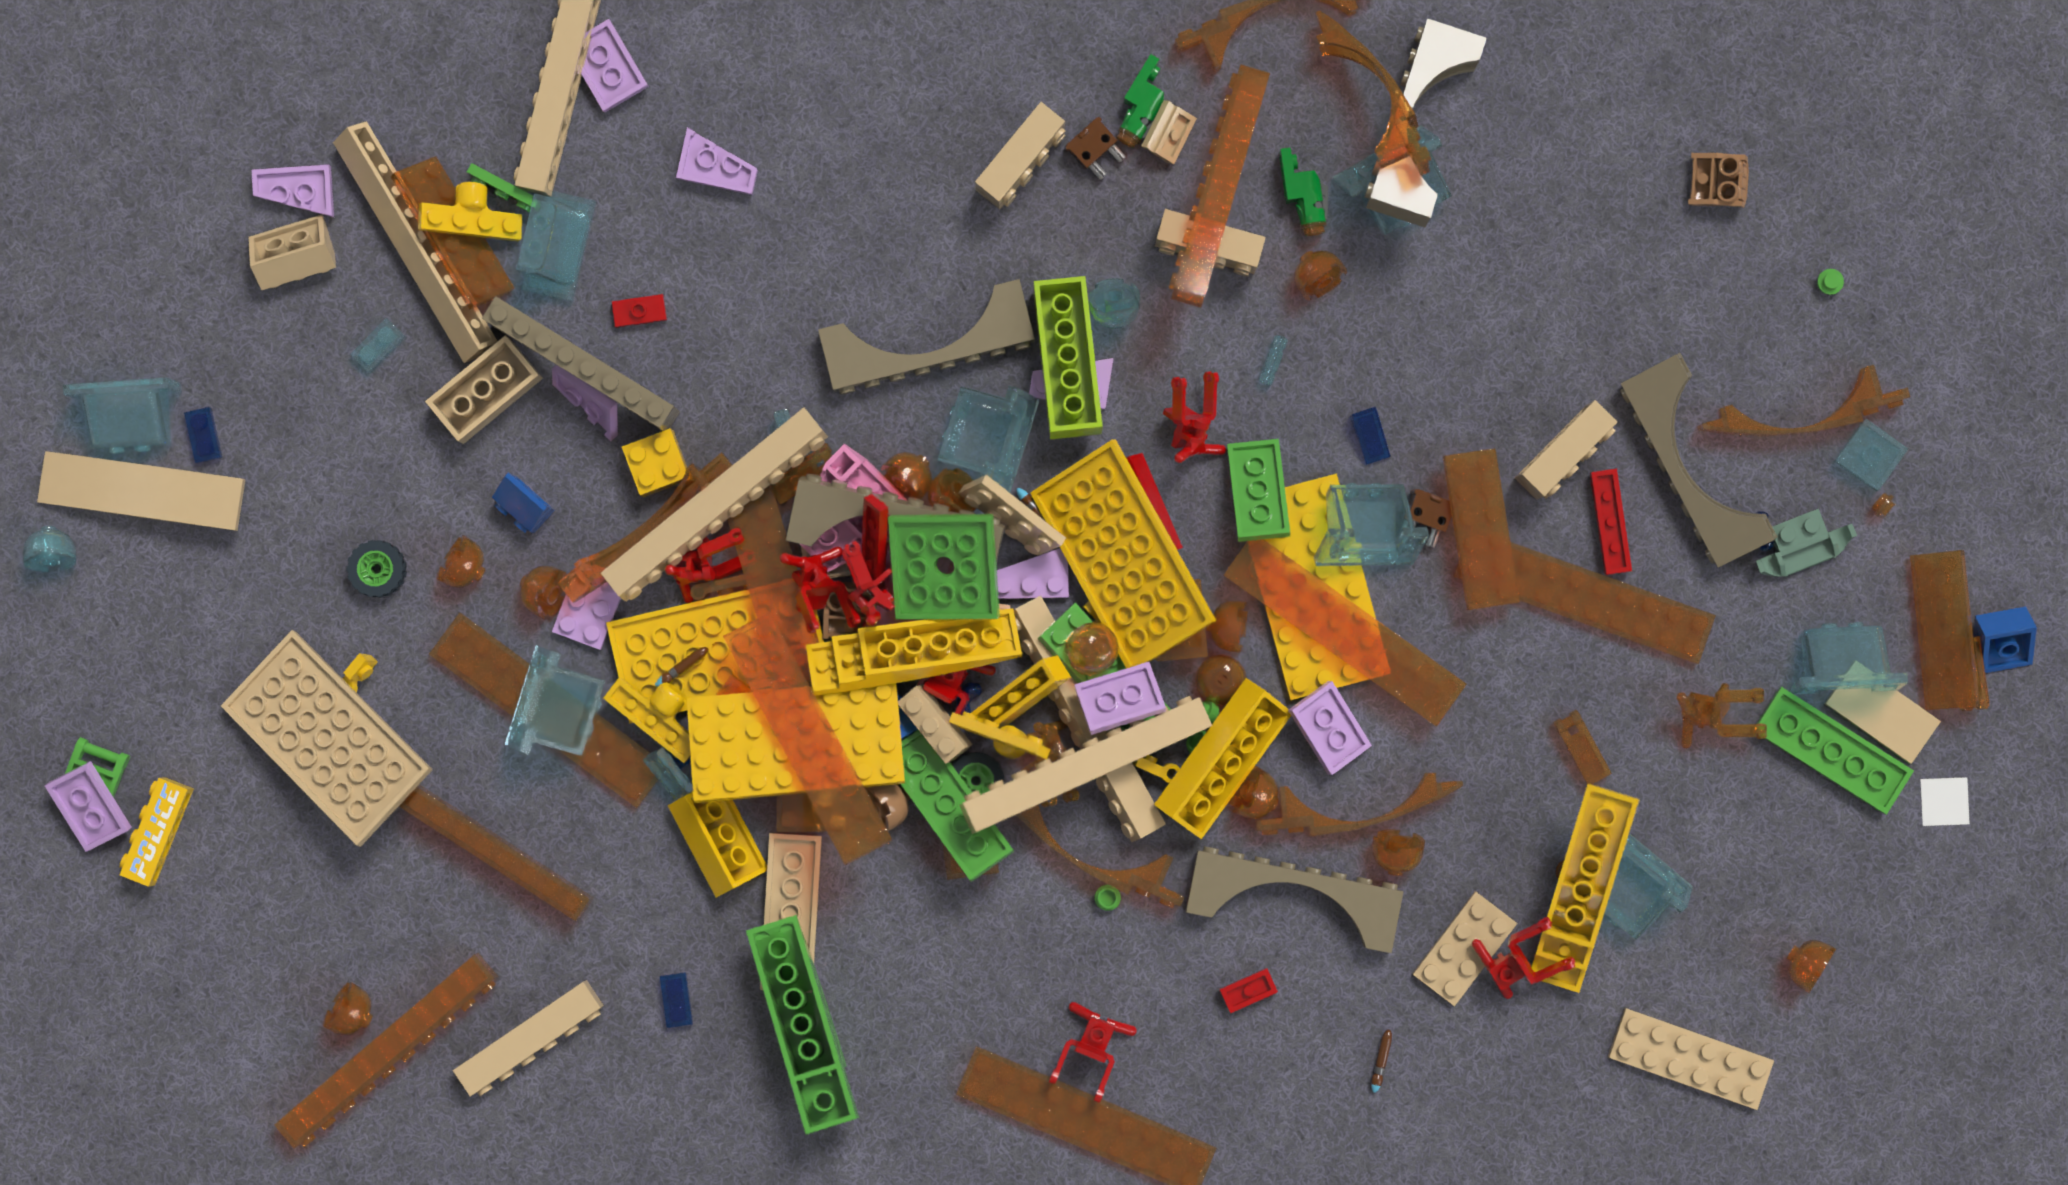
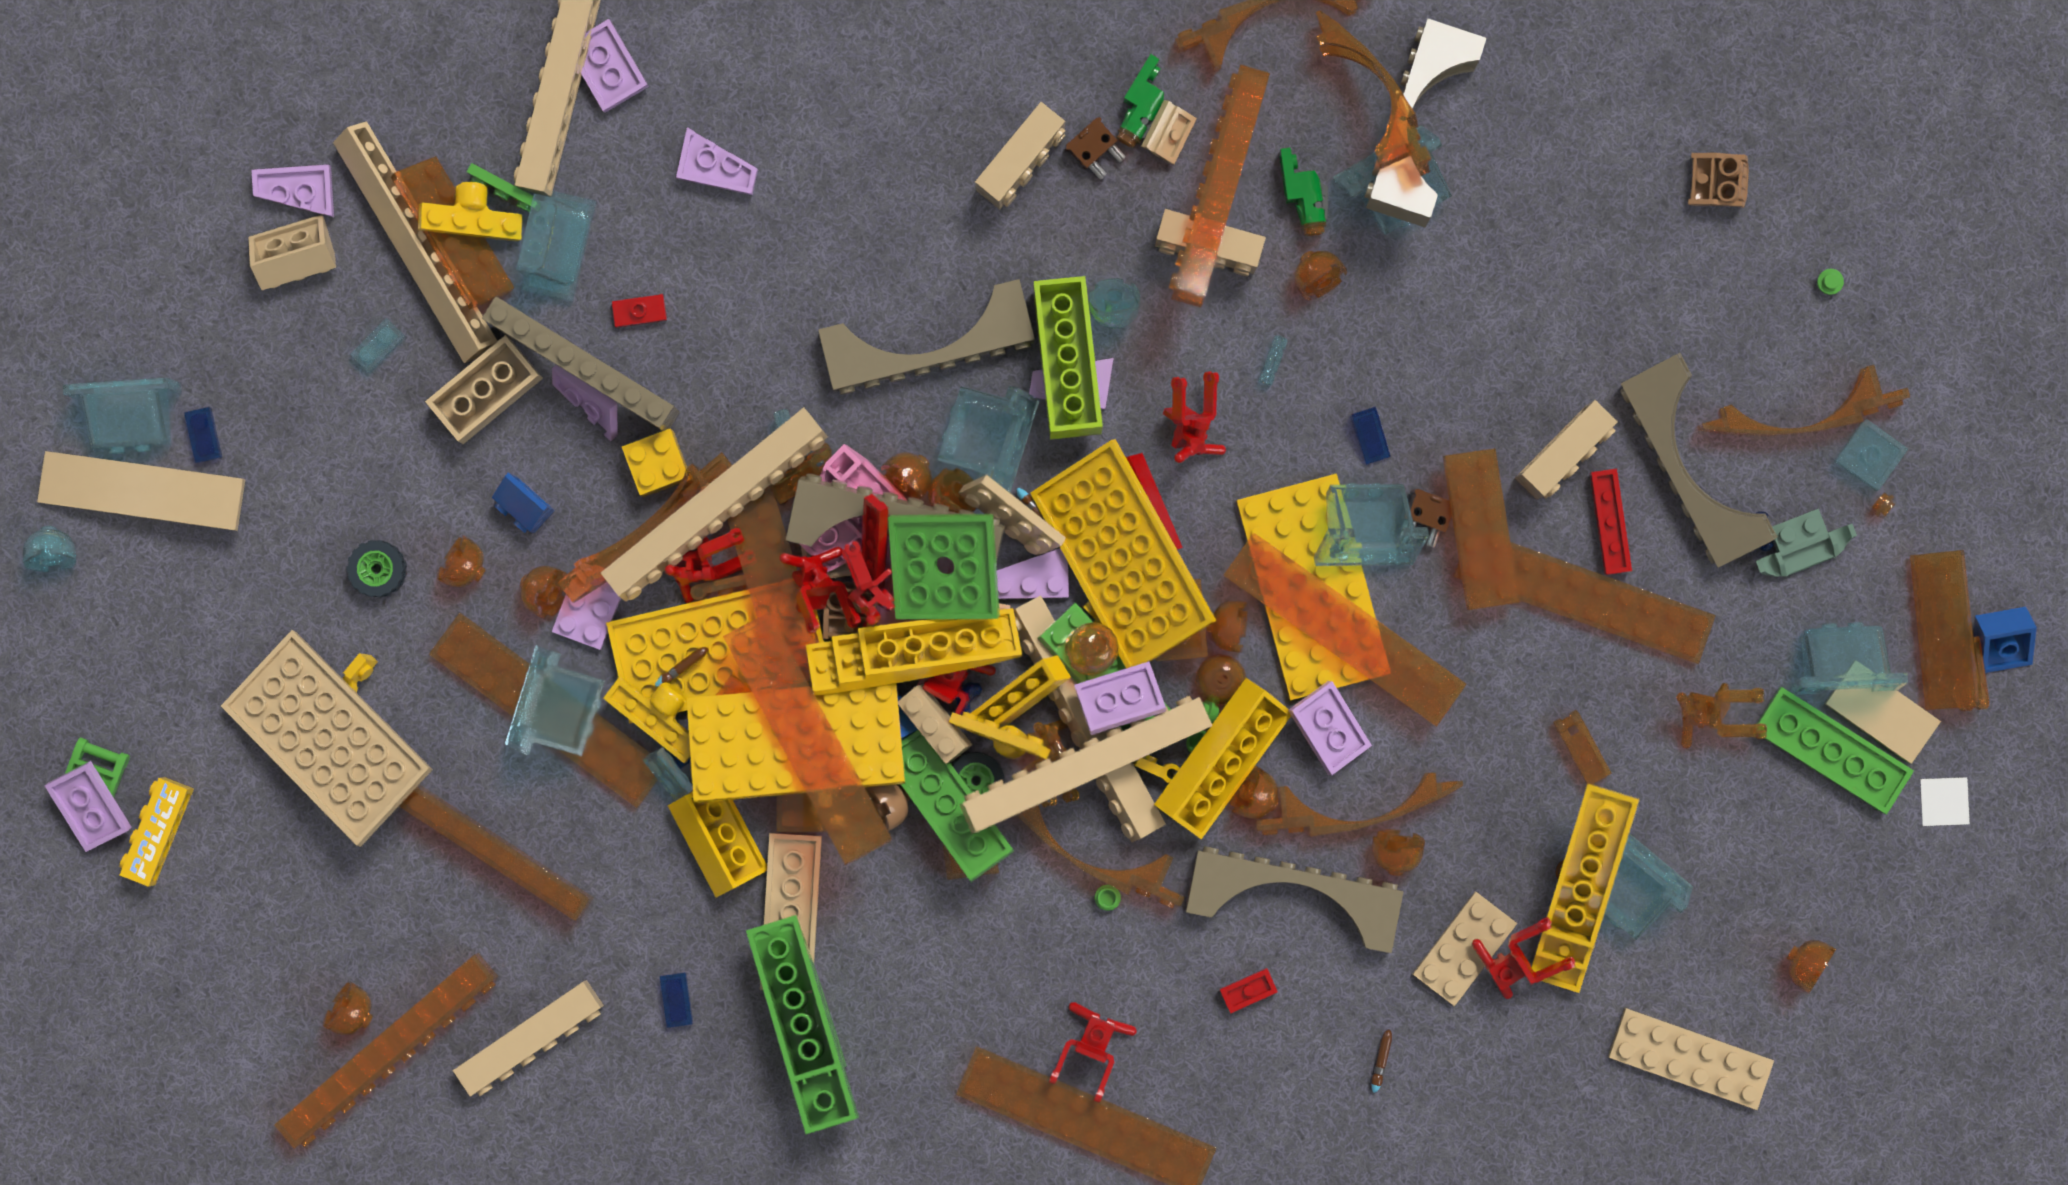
(1258, 490): bright green plate -> none

